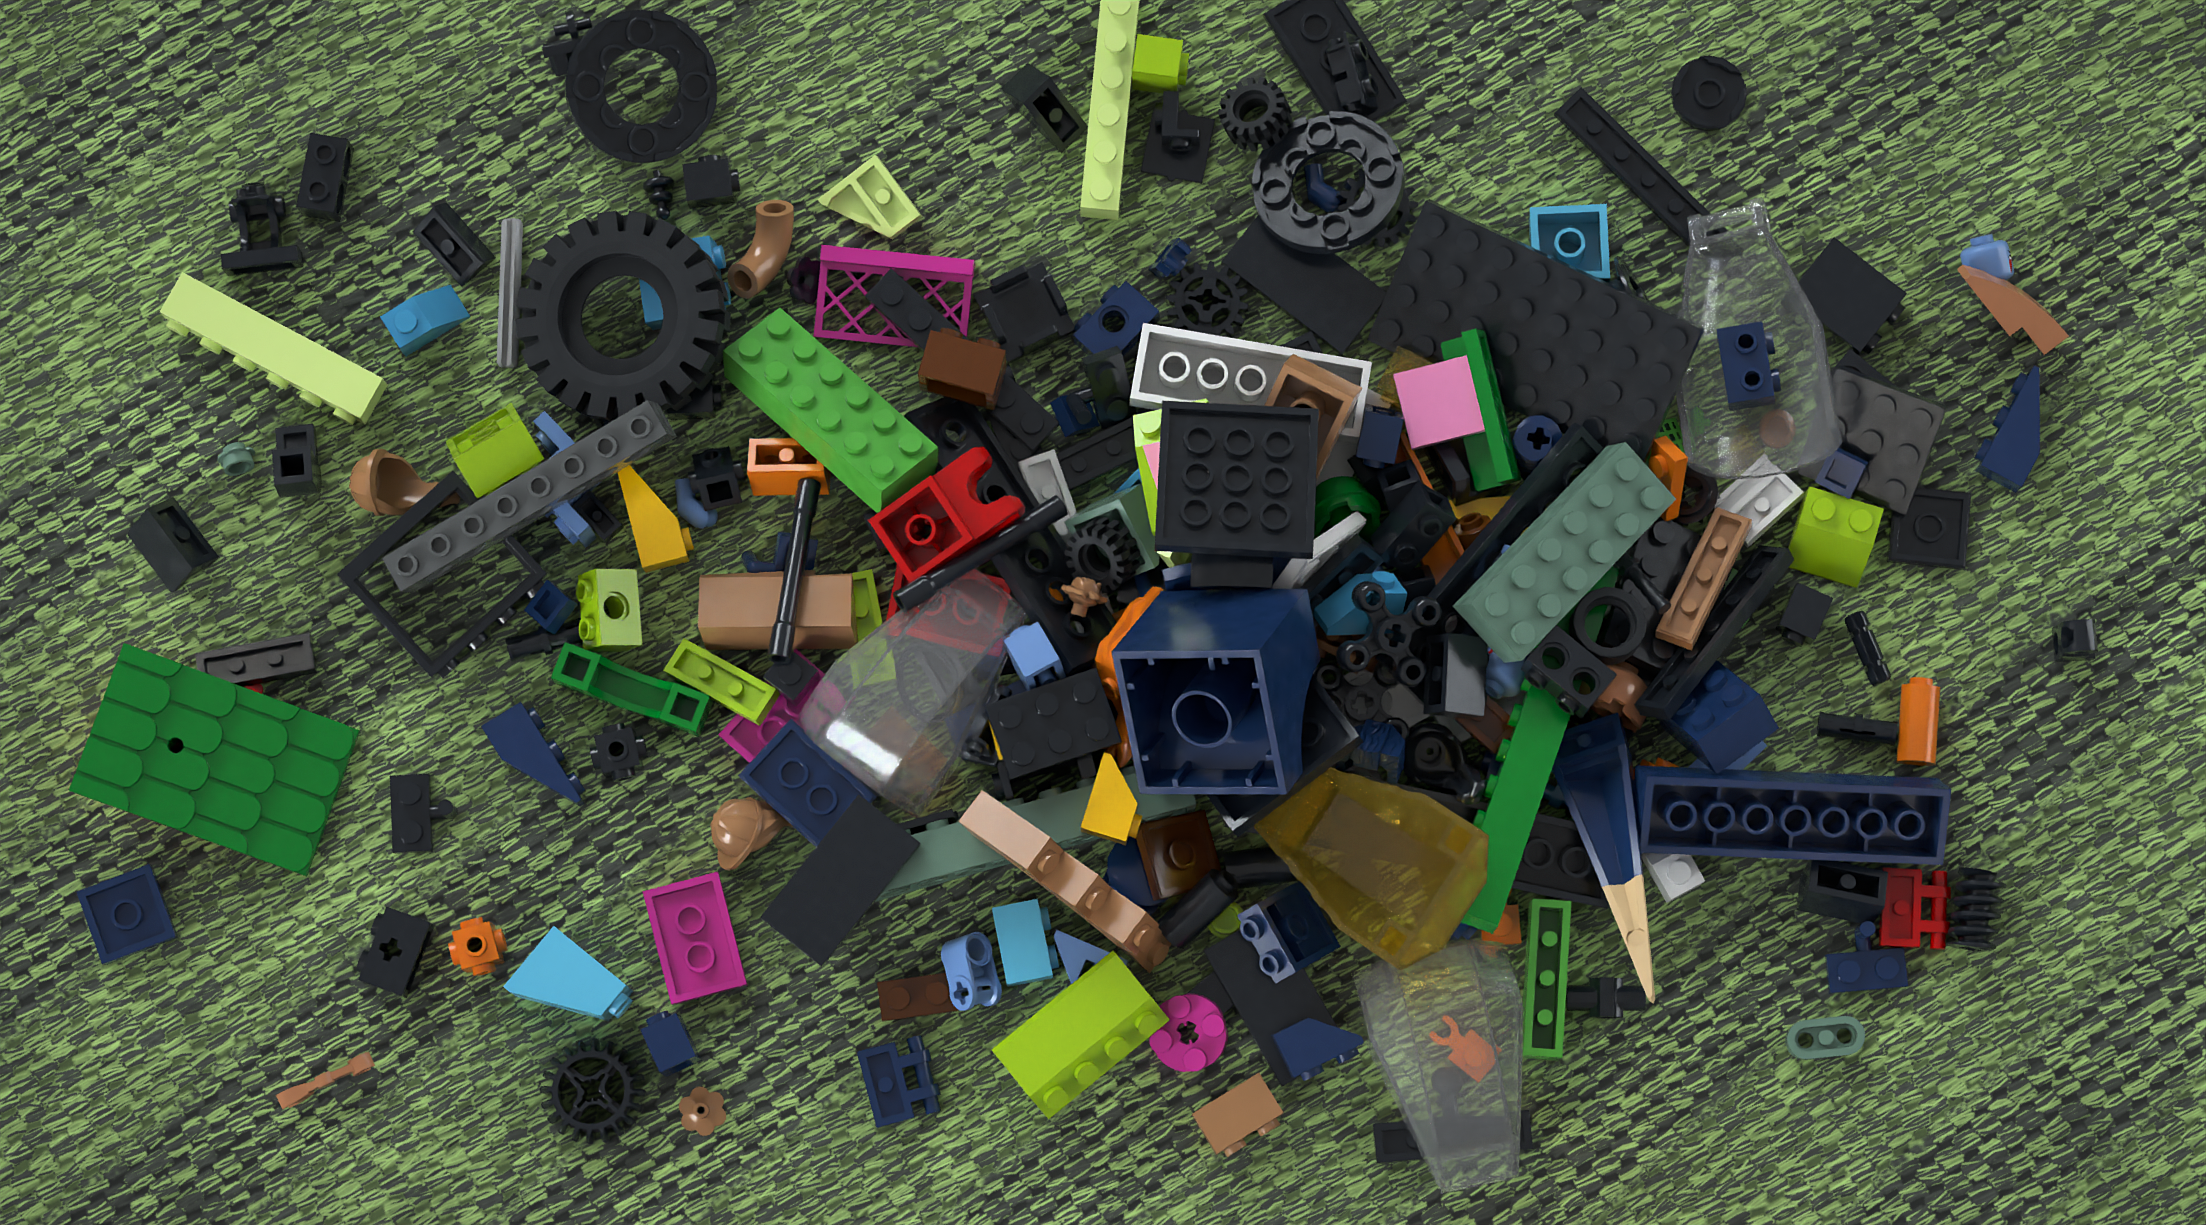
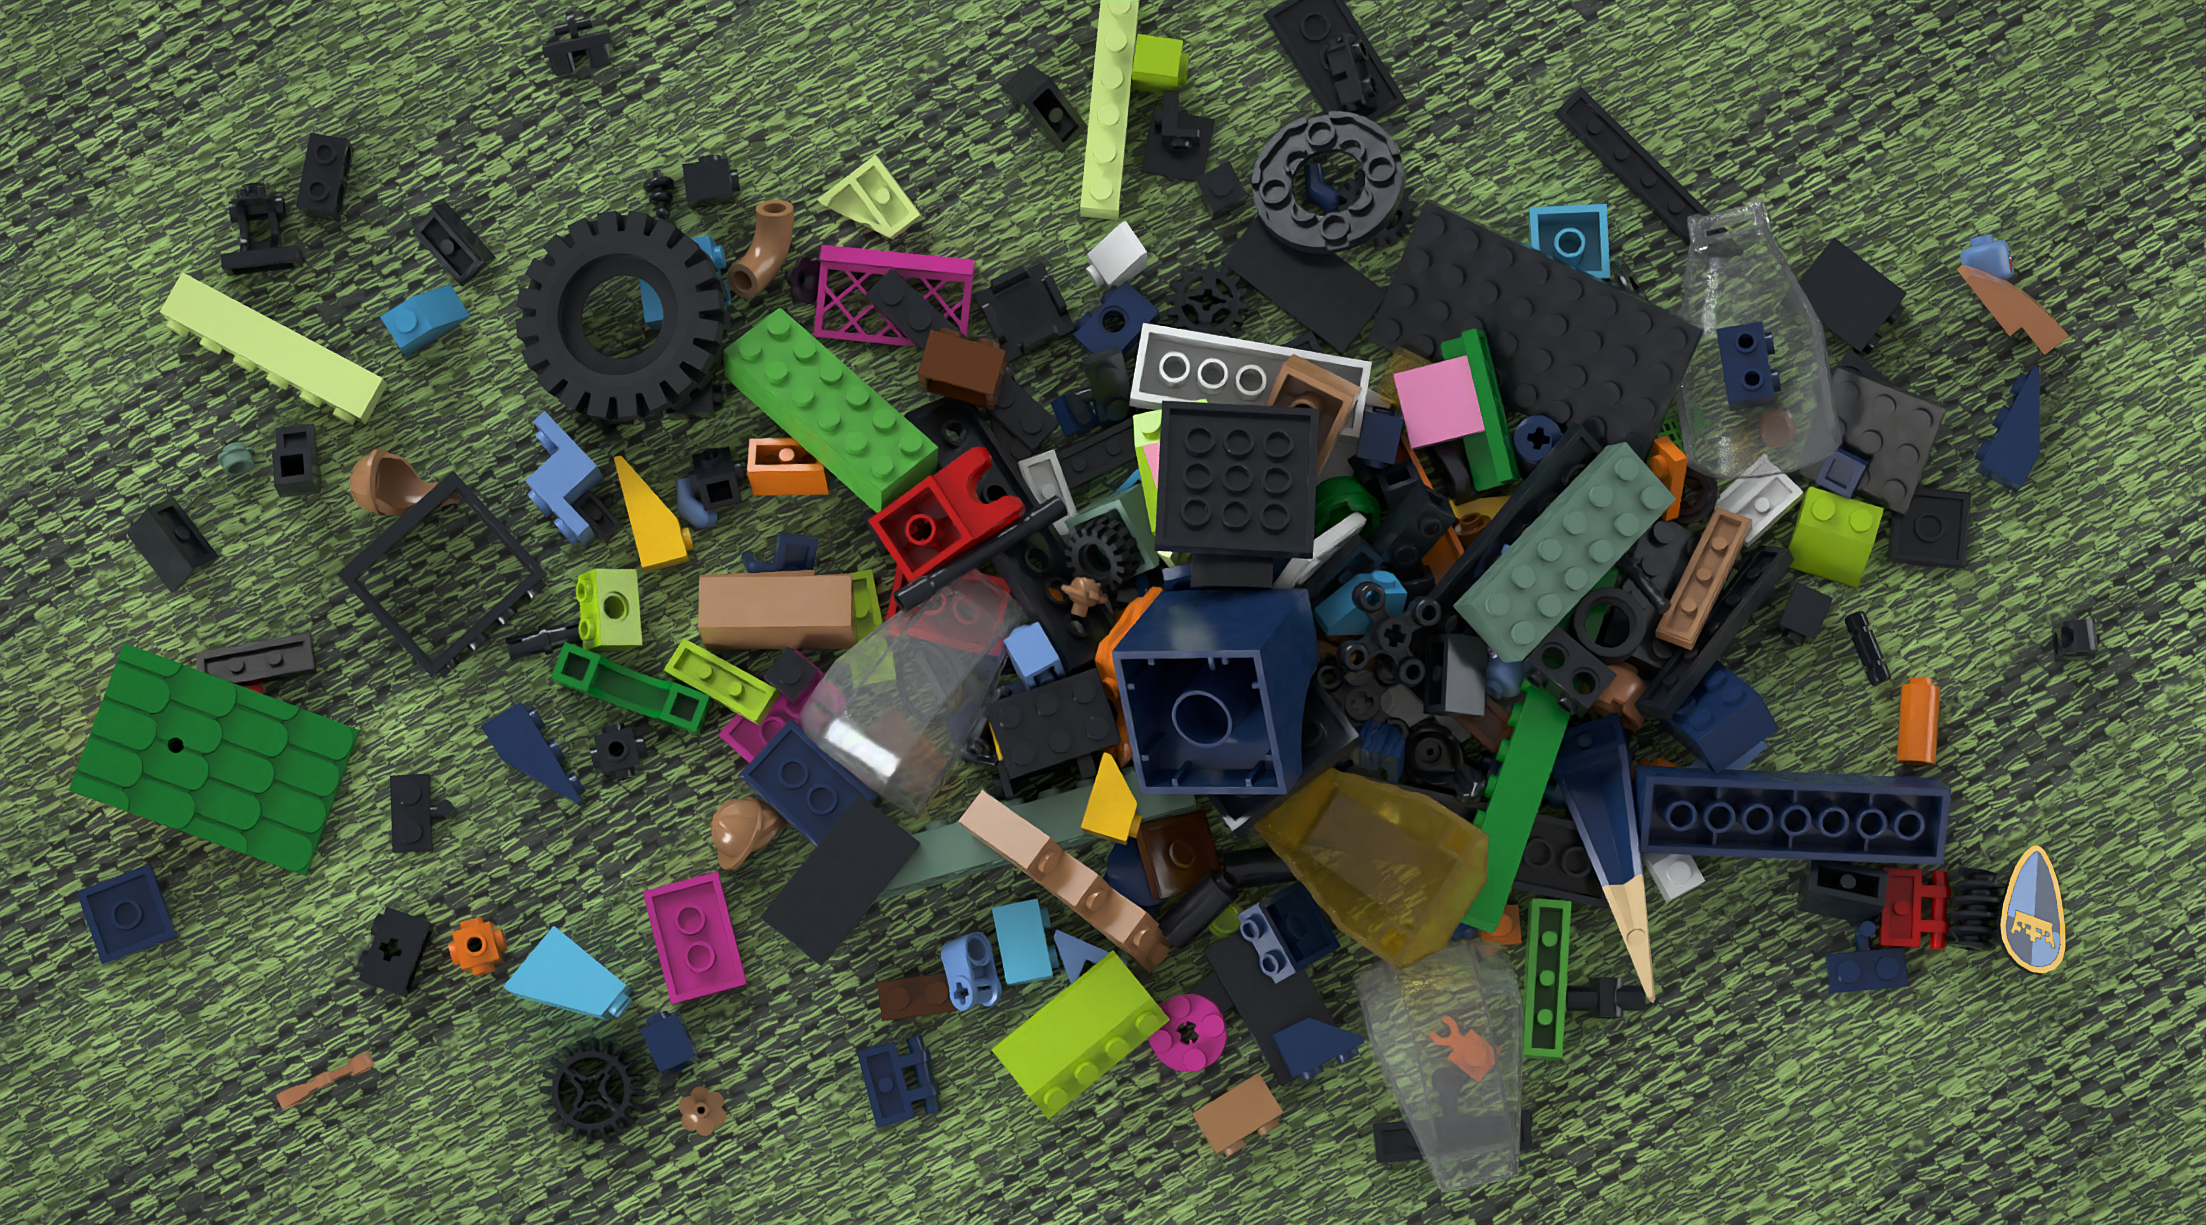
(494, 451): lime slope -> none
(508, 292): light grey axle -> none
(529, 497): dark grey brick -> none
(550, 607): dark blue plate -> none
(694, 74): black plate -> none
(784, 627): black piece -> none
(918, 825): black piece -> none
(1116, 258): none -> white slope
(1171, 259): dark blue plate -> none
(1220, 190): none -> black brick
(1248, 98): black tyre -> none
(1704, 105): black tile -> none
(1824, 1037): sand green plate -> none
(1857, 728): black pin -> none
(2032, 915): none -> shield

